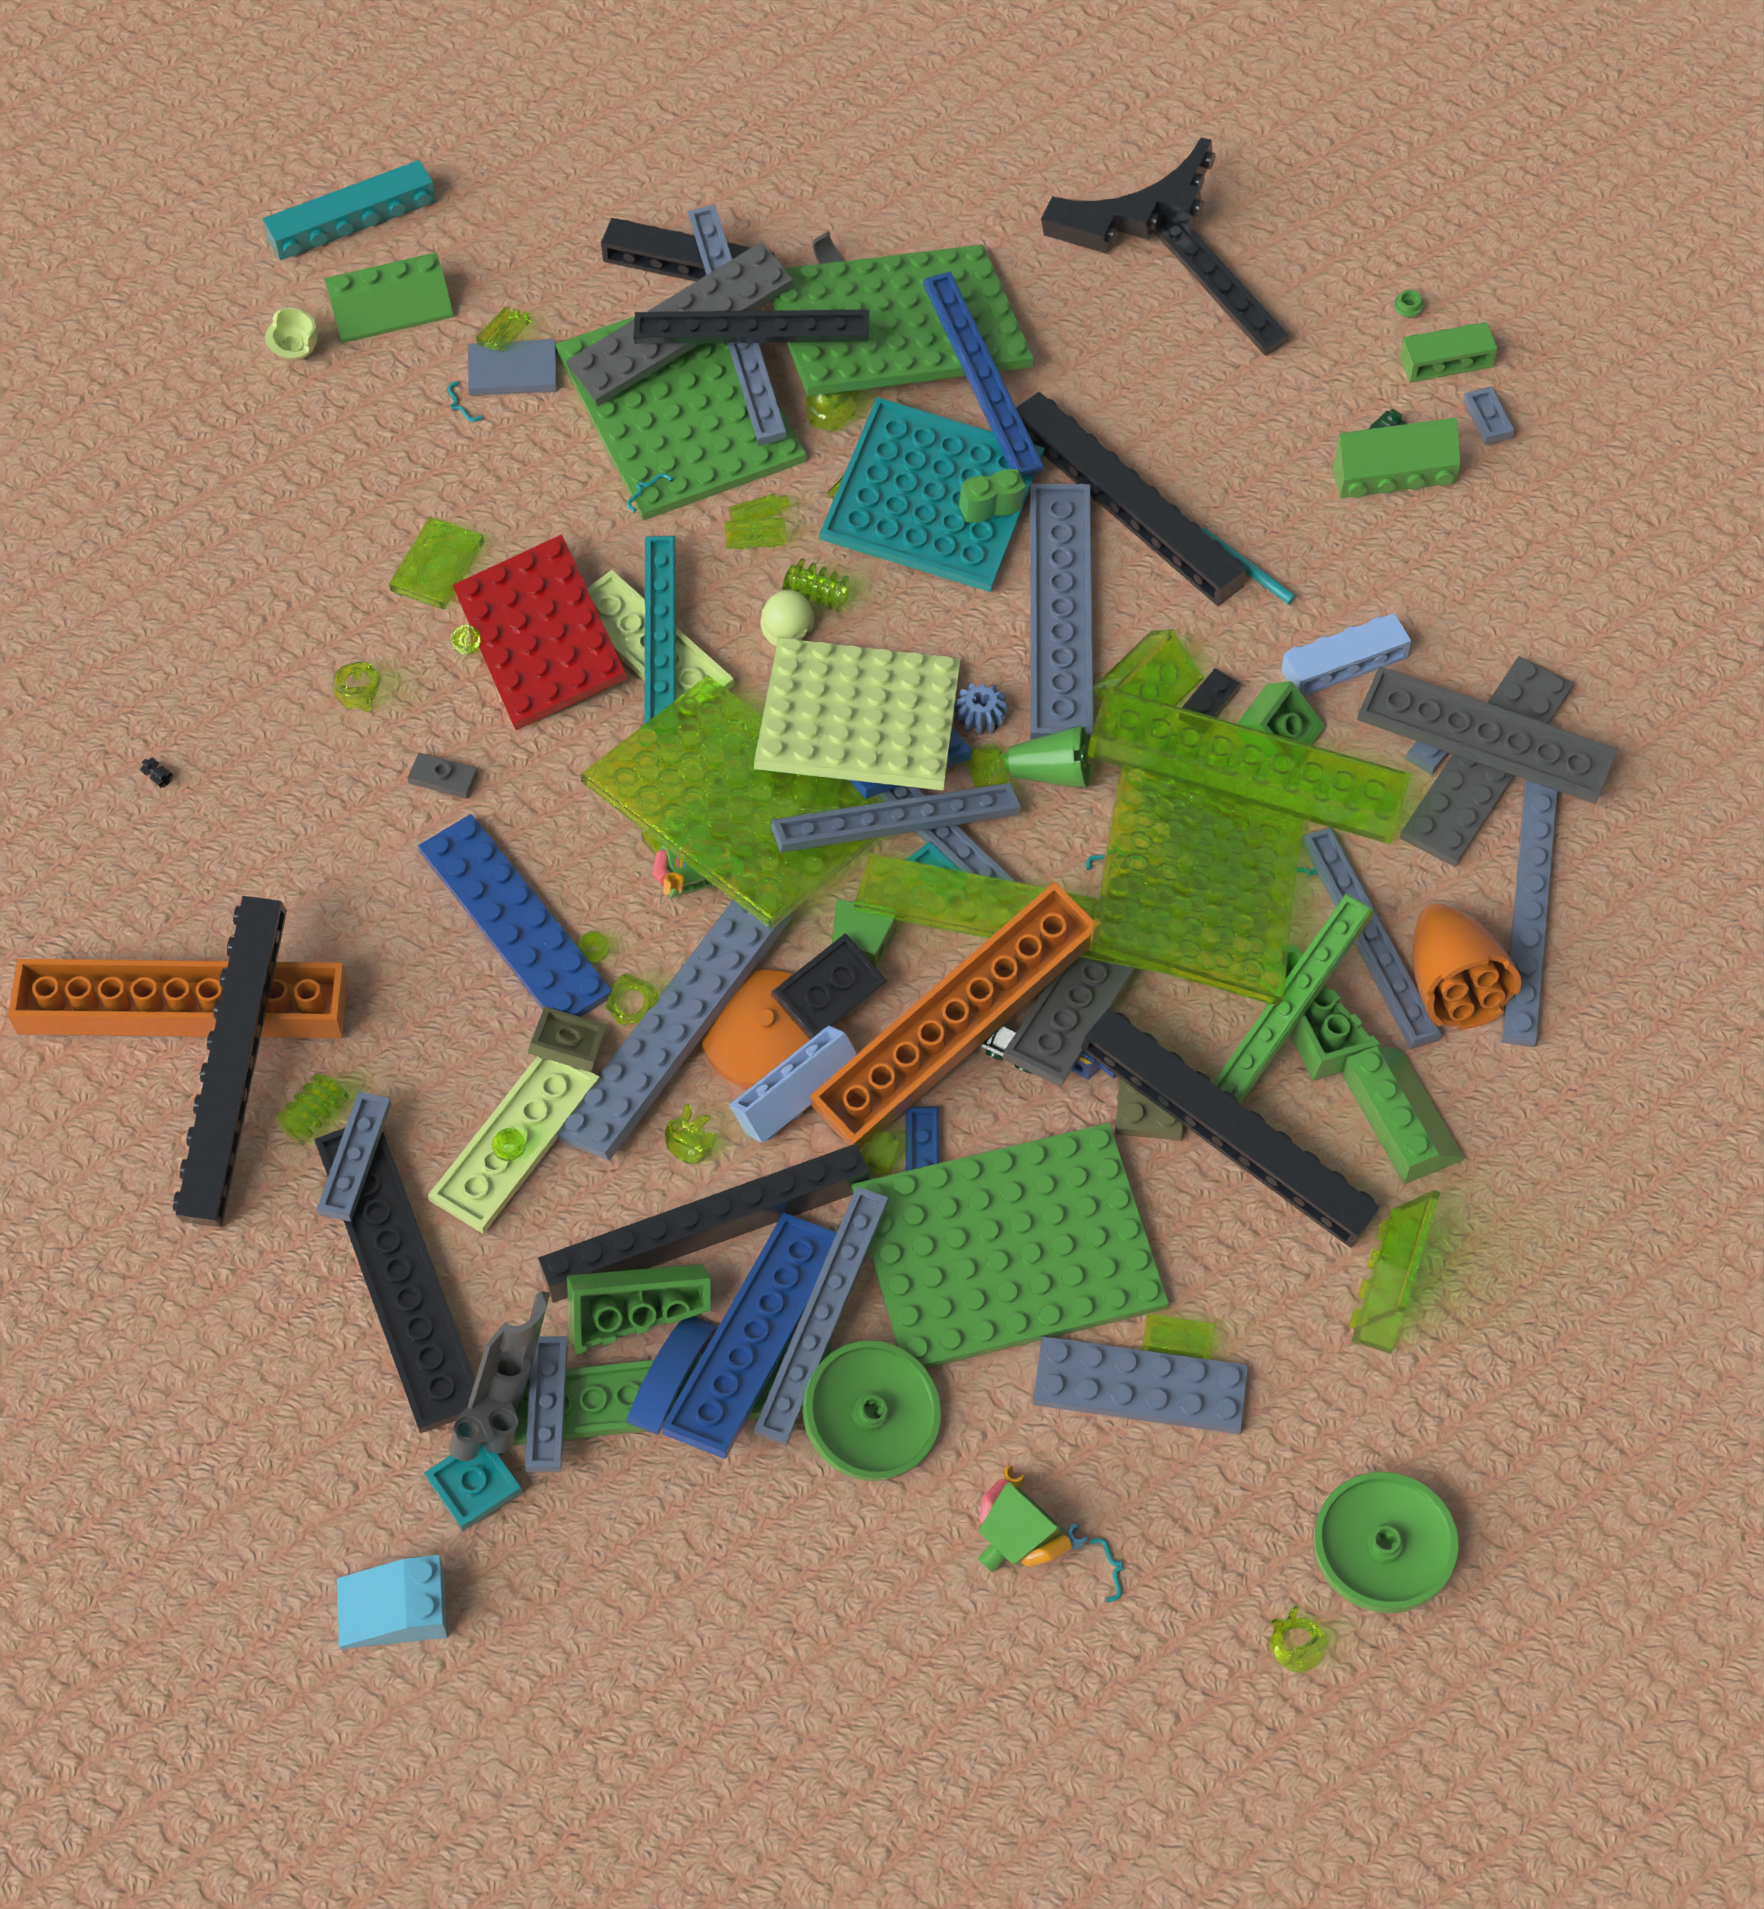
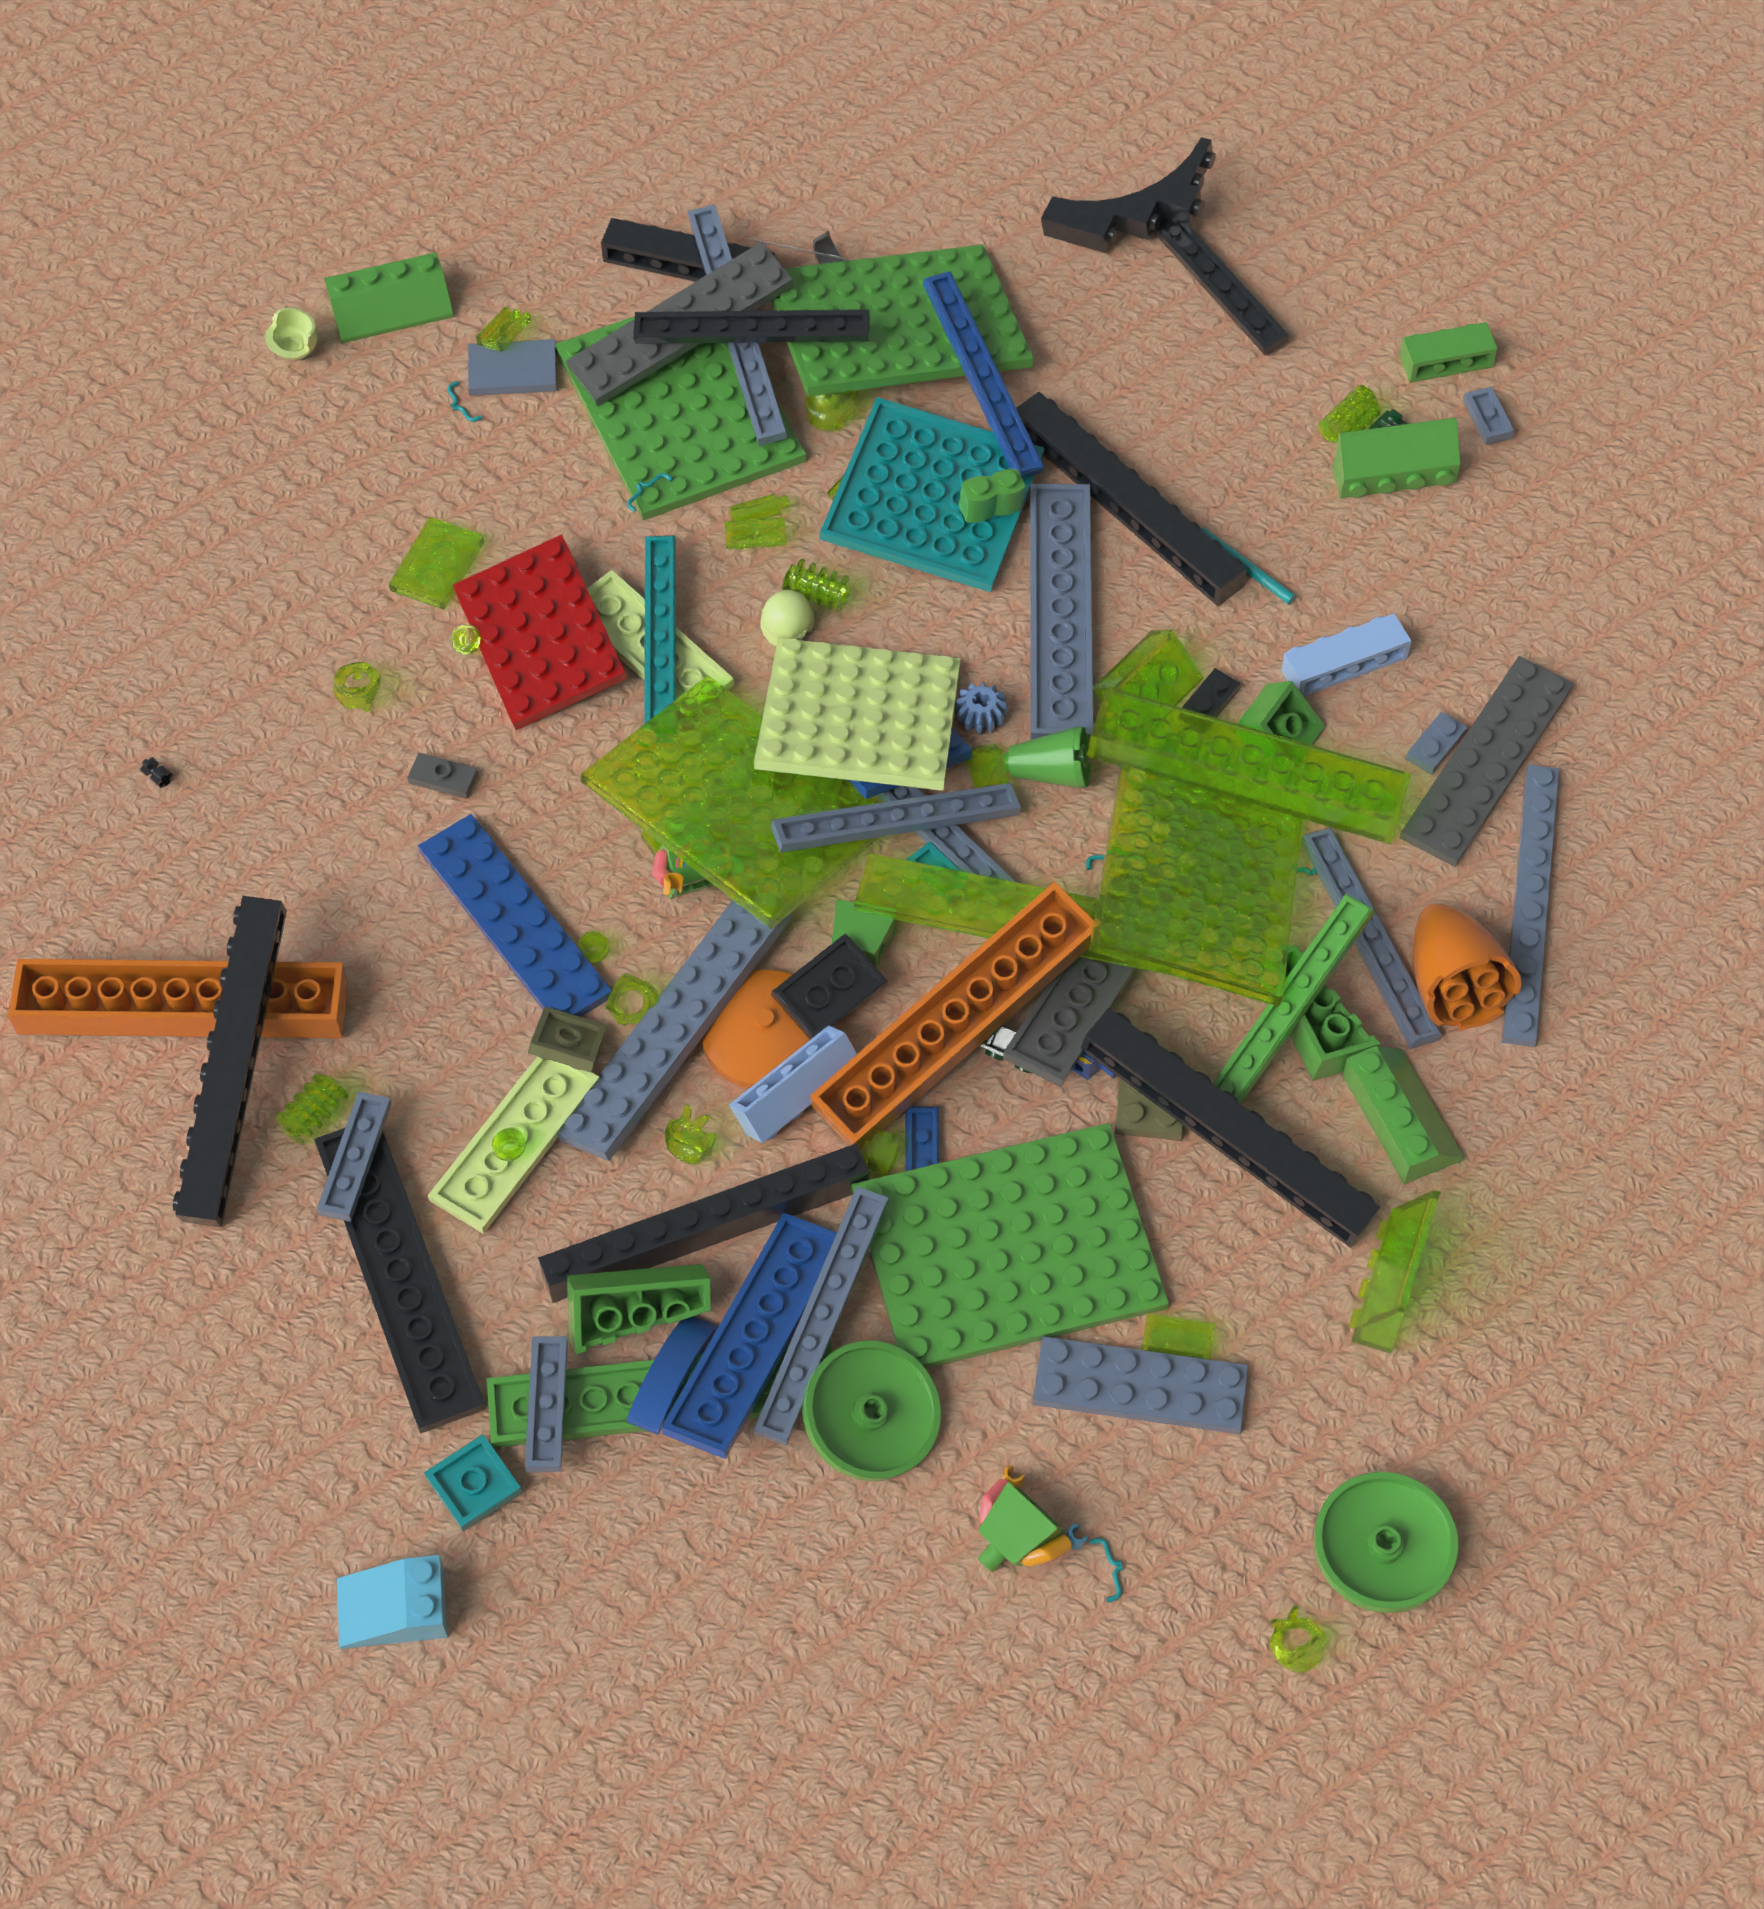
(349, 209): teal brick -> none
(499, 1388): dark grey panel -> none
(798, 249): none -> white sticker
(1351, 414): none -> clear neon green piece
(1409, 303): bright green plate -> none
(1487, 734): dark grey plate -> none

